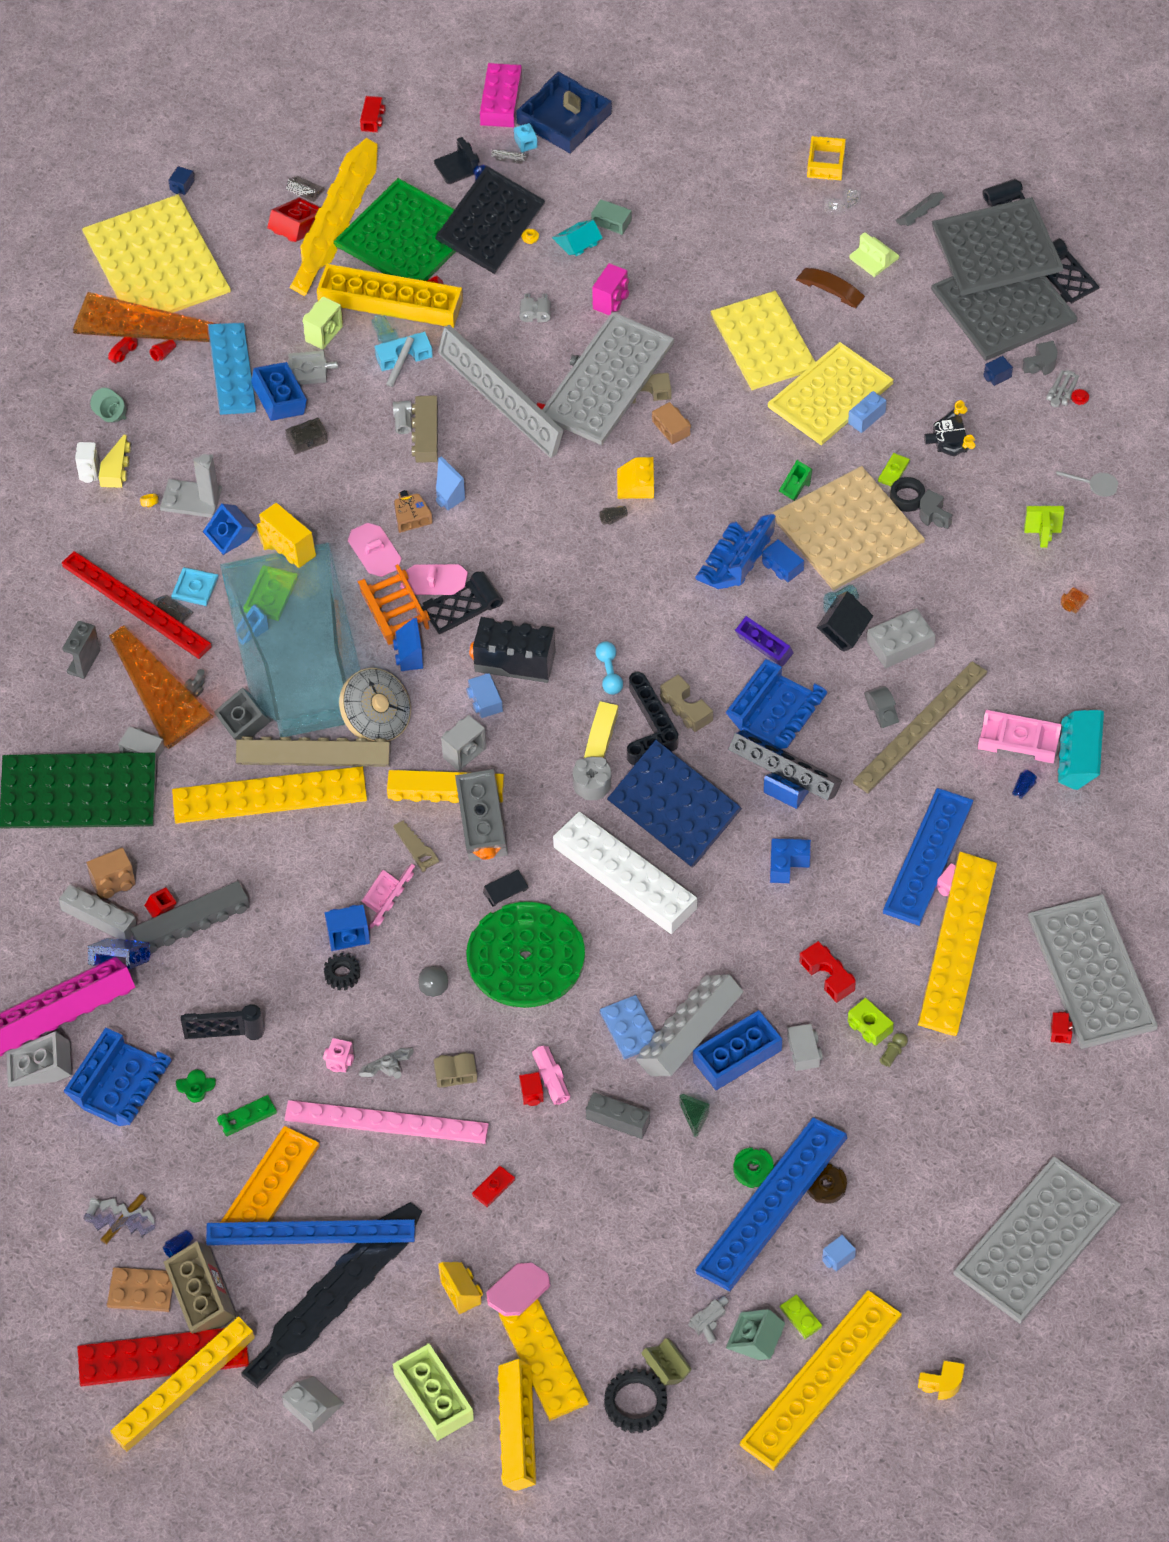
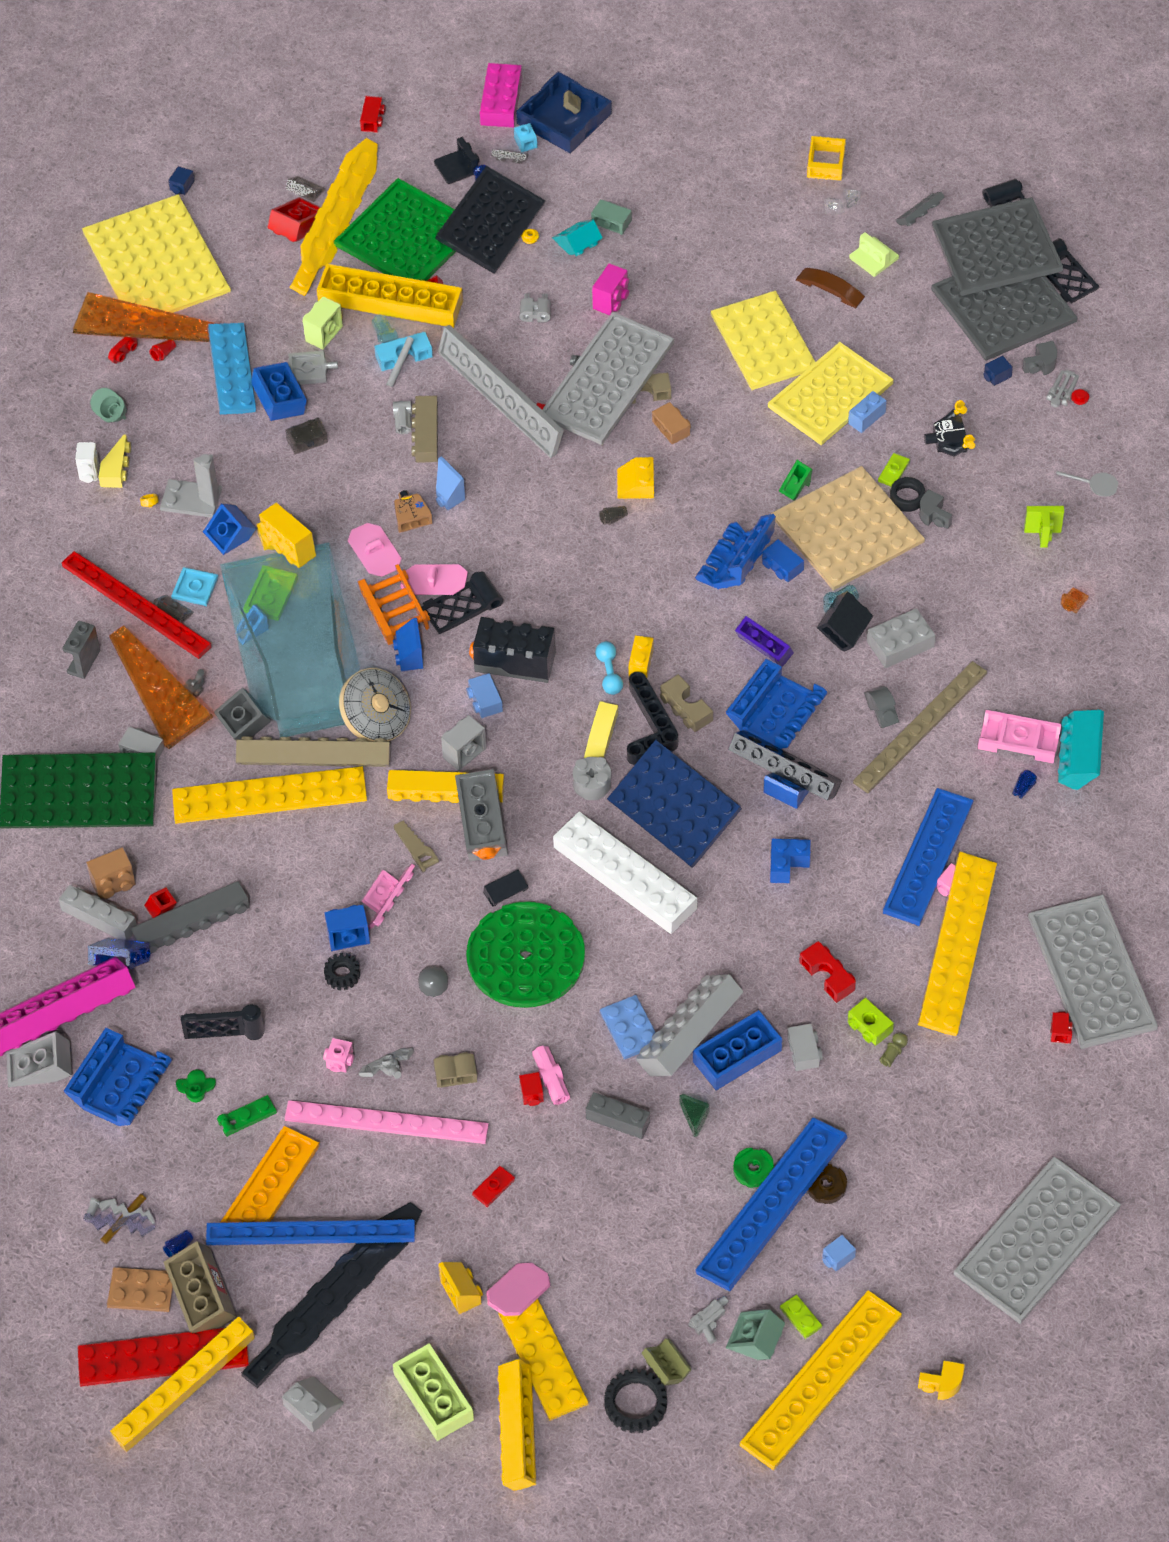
(641, 655): none -> yellow brick

